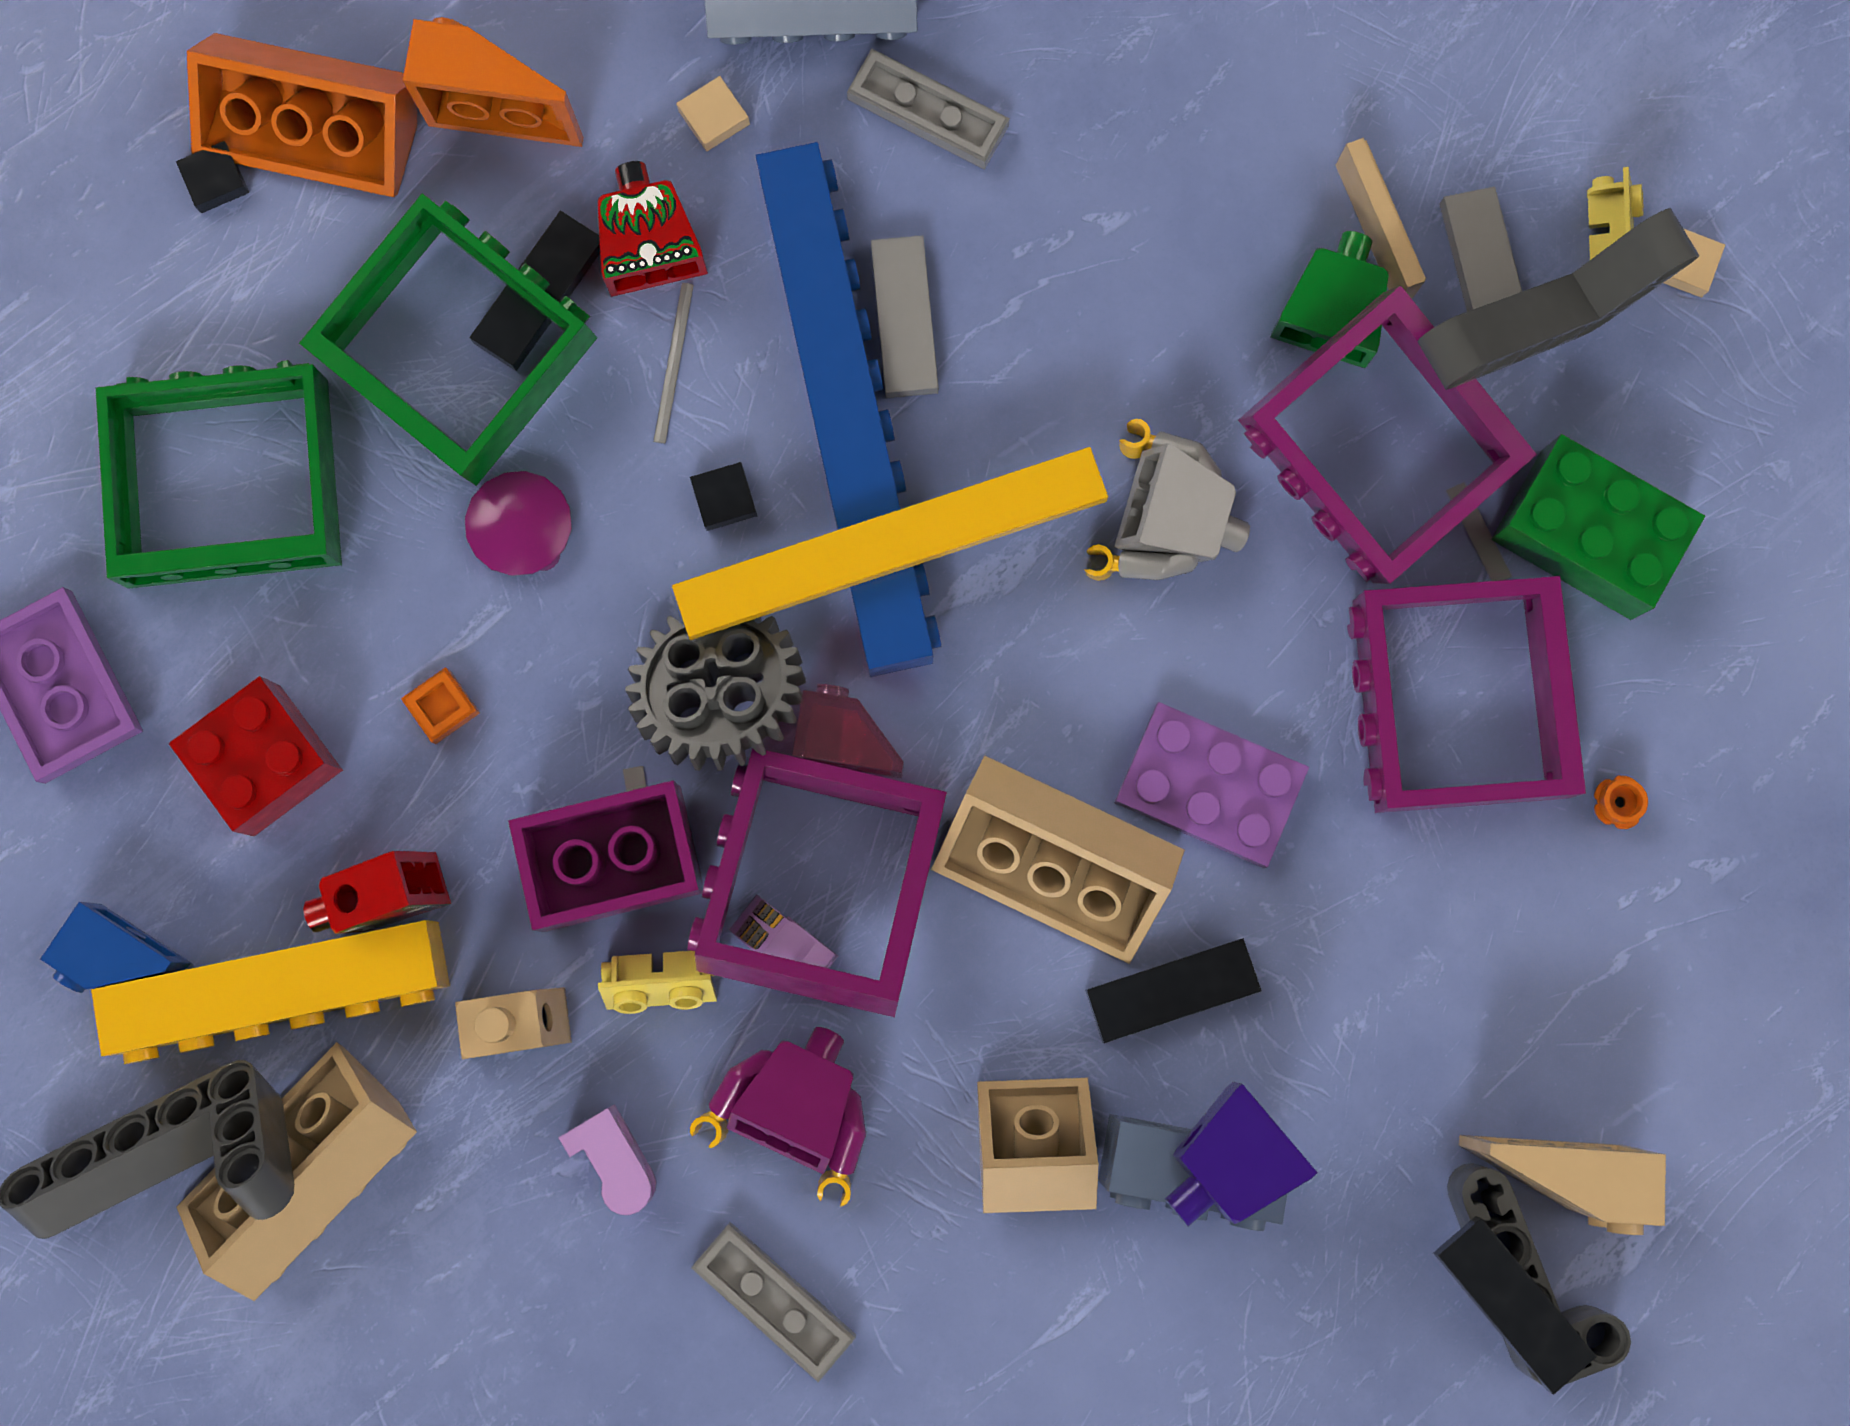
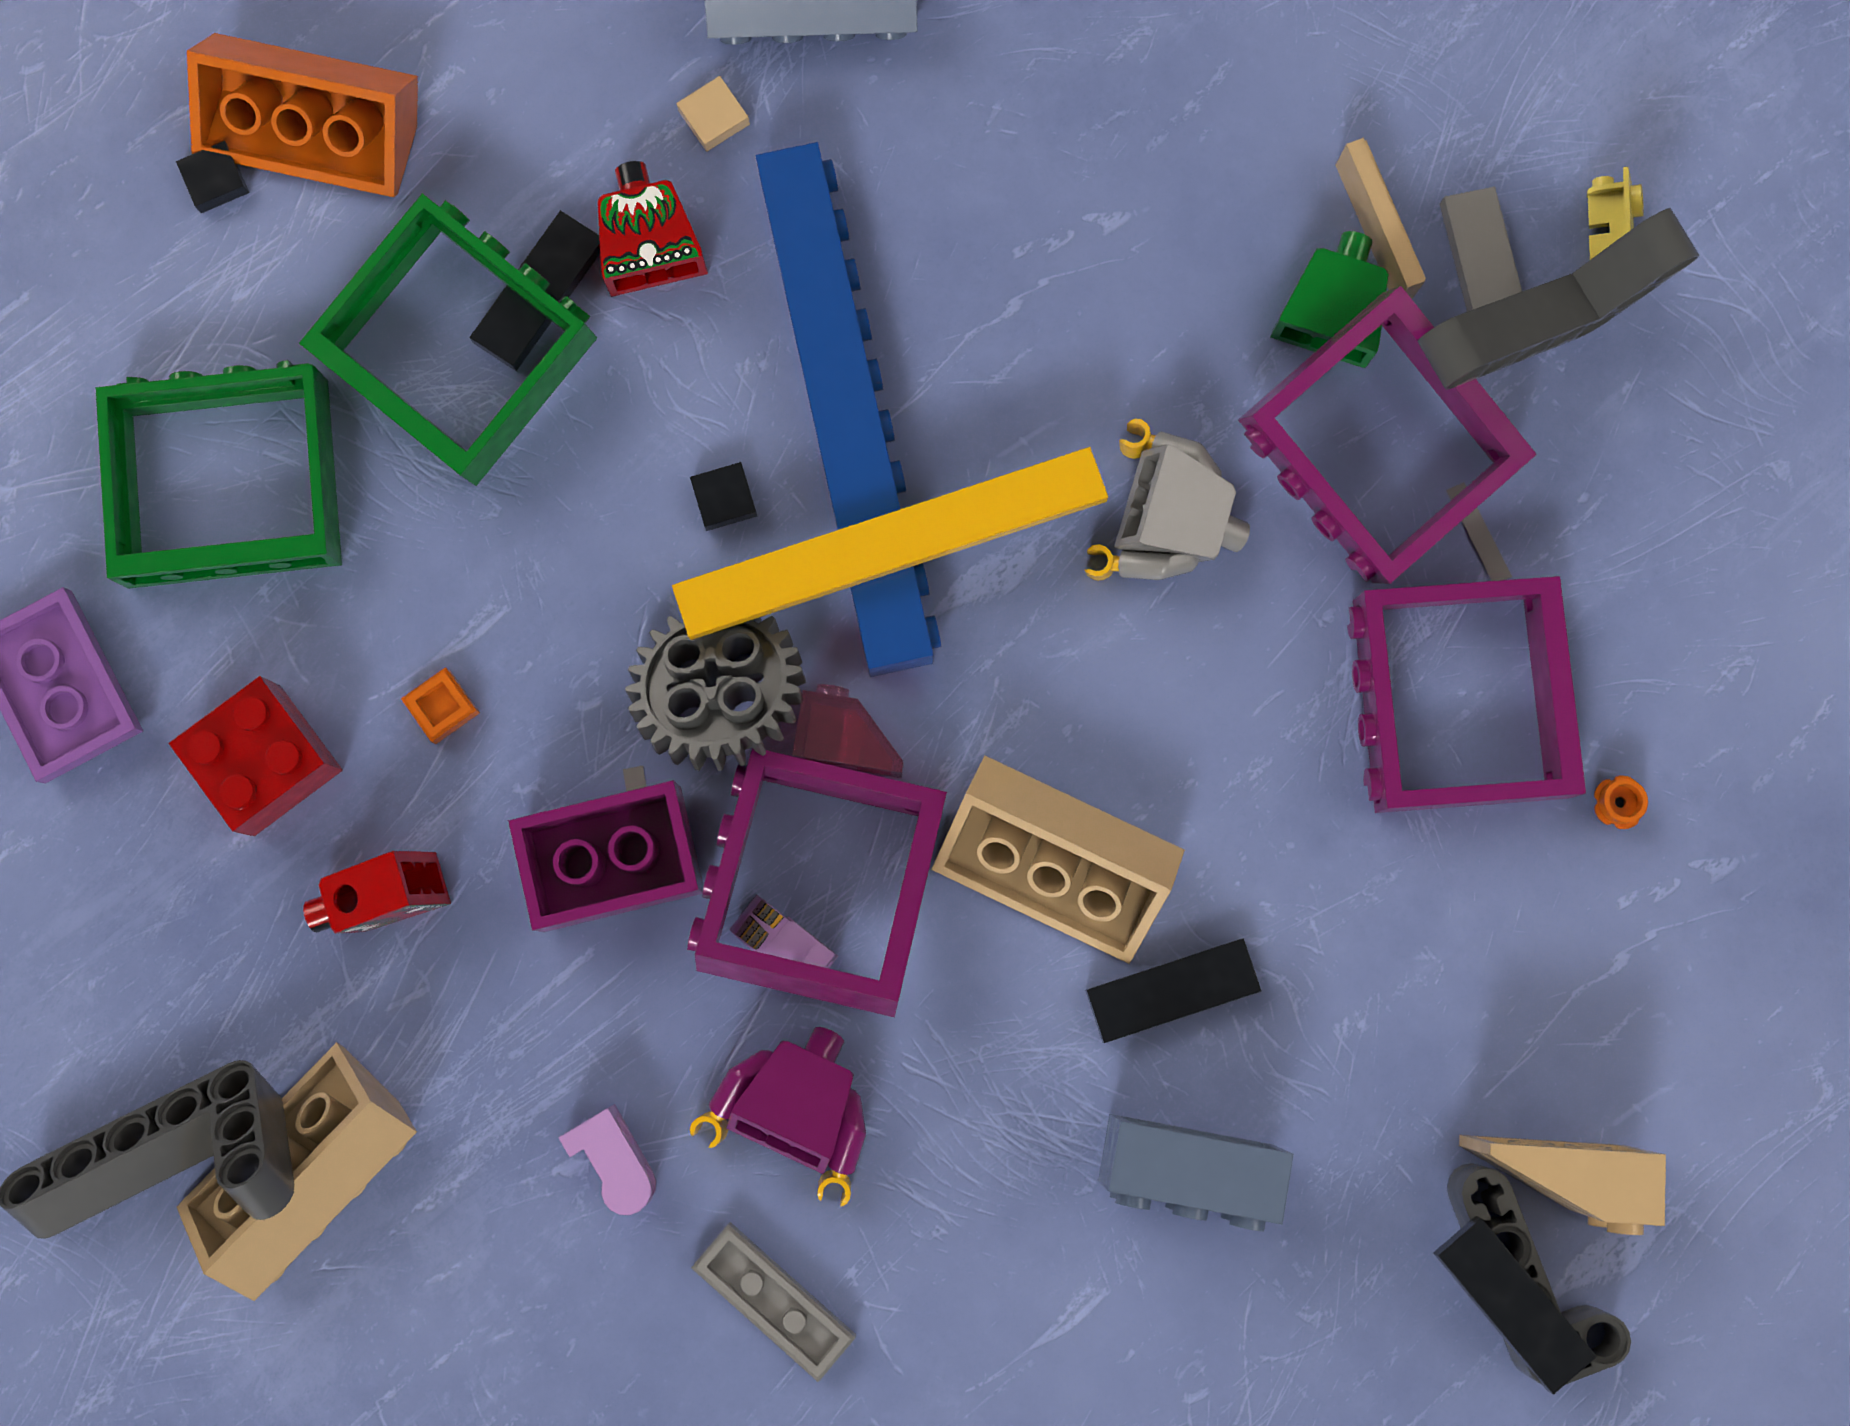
(104, 950): blue slope -> none
(270, 989): yellow brick -> none
(479, 88): orange slope -> none
(512, 1022): tan torso -> none
(518, 523): magenta dish -> none
(632, 985): light yellow hinge -> none
(673, 363): light grey piece -> none
(904, 316): light grey tile -> none
(928, 108): light grey tile -> none
(1037, 1145): tan slope -> none
(1211, 785): medium lavender plate -> none
(1236, 1160): dark purple torso -> none
(1598, 527): green brick -> none
(1699, 274): tan tile -> none

